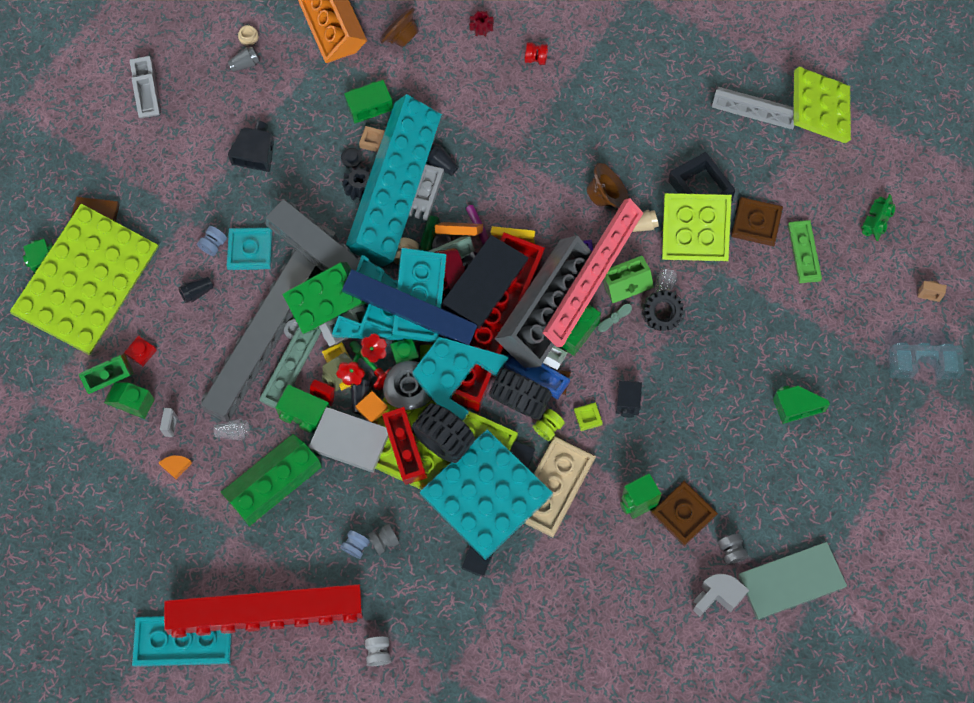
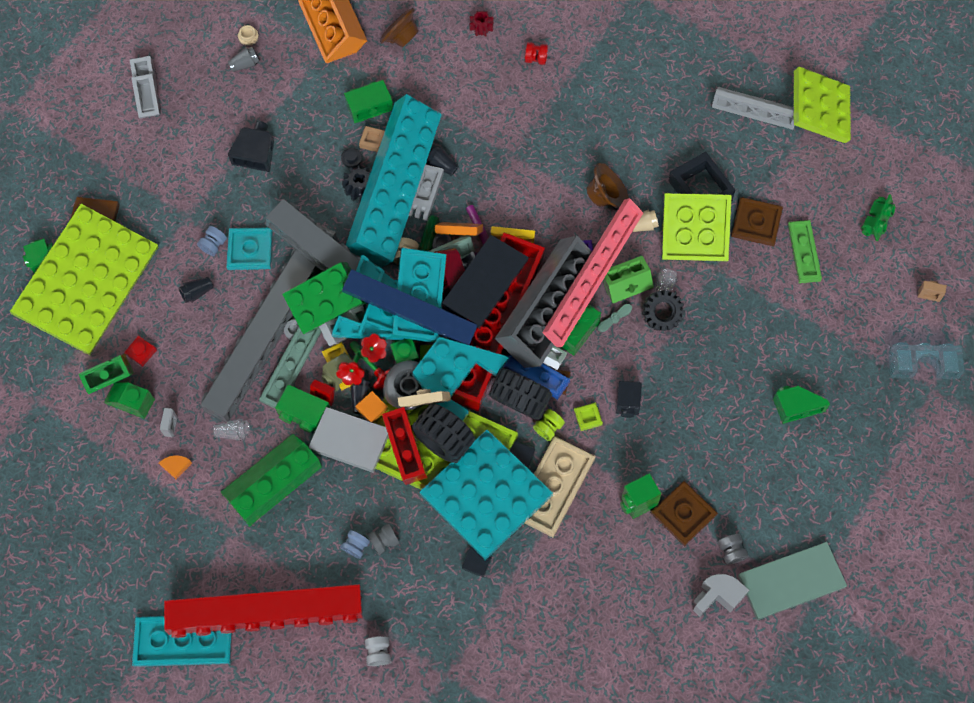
(424, 397): none -> tan plate

